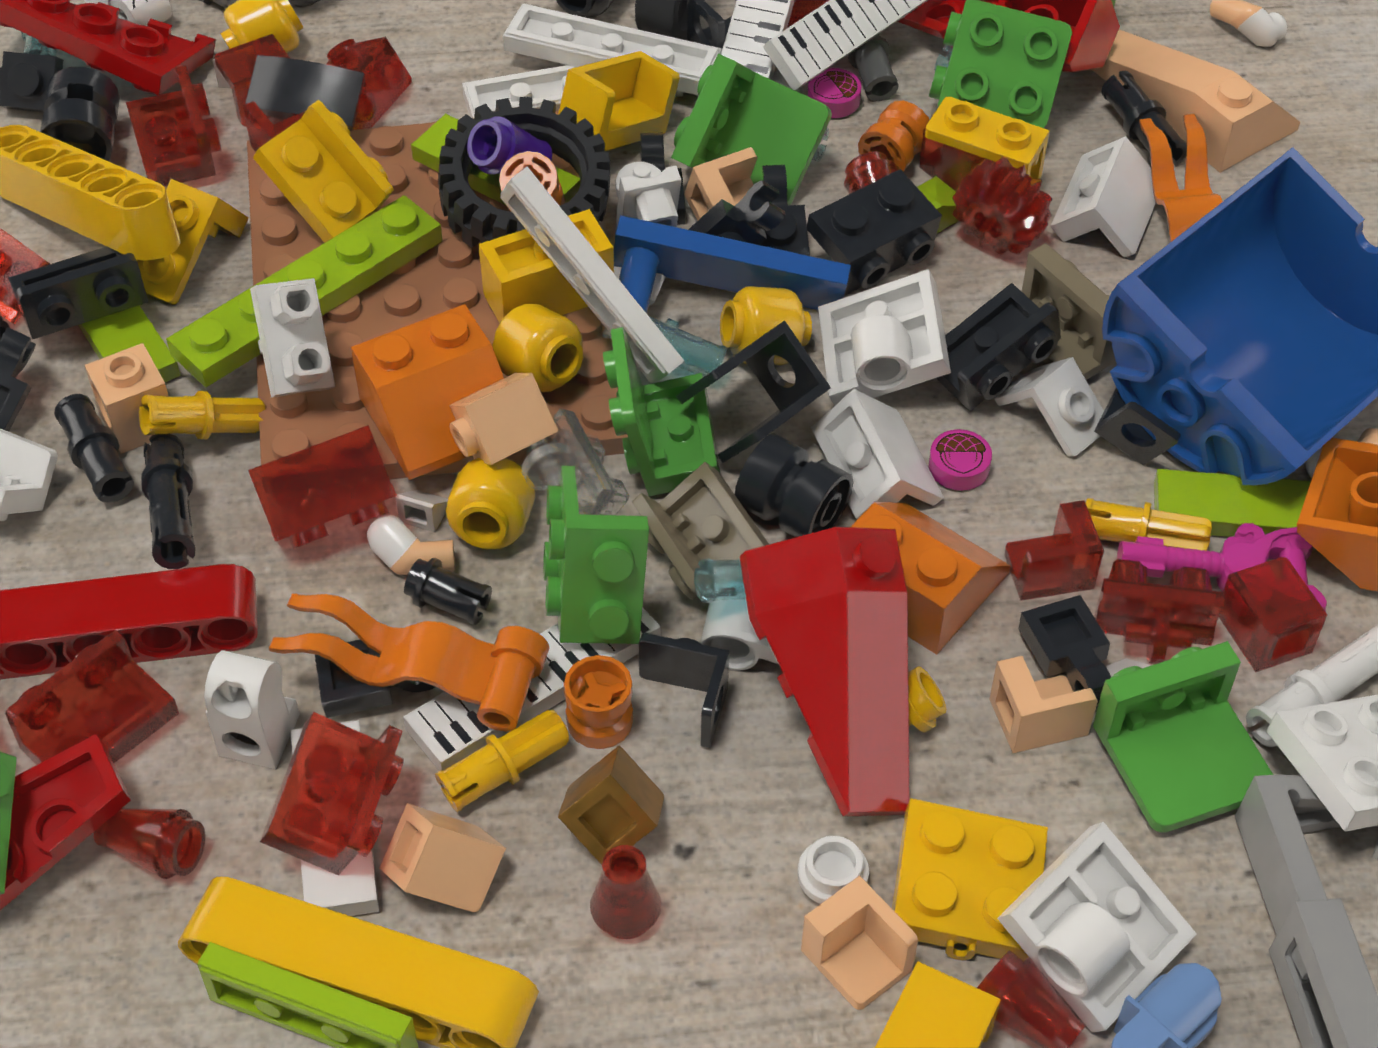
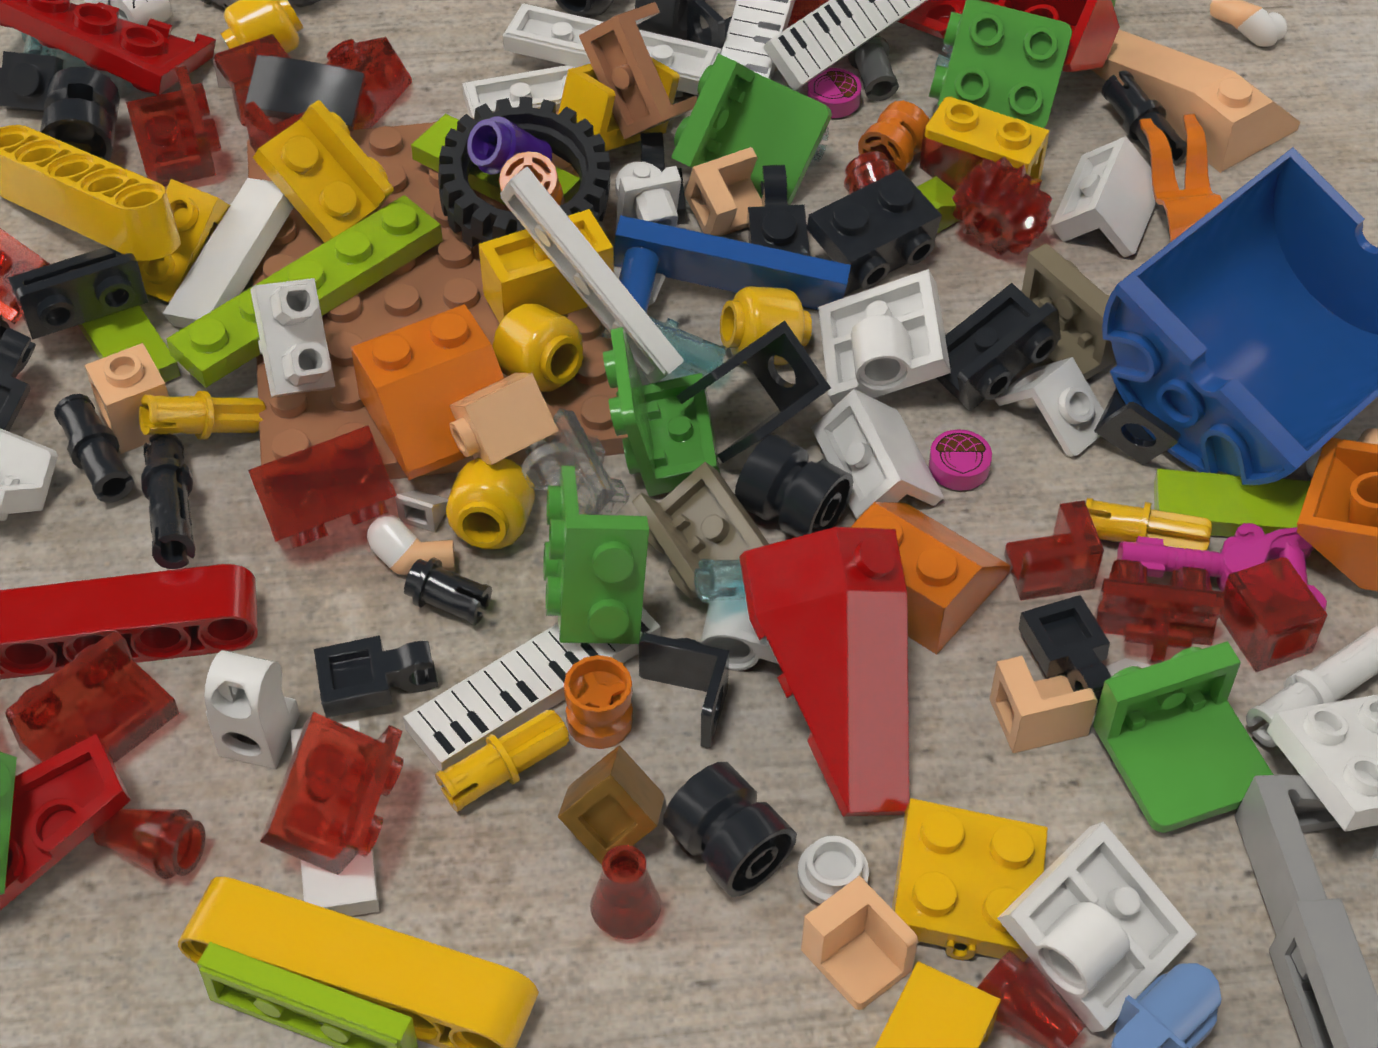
(231, 252): none -> white tile
(428, 652): orange flag -> none
(442, 858): light nougat panel -> none
(626, 67): none -> nougat panel
(734, 833): none -> black wheel
(746, 219): black plate -> none
(924, 700): yellow plate -> none

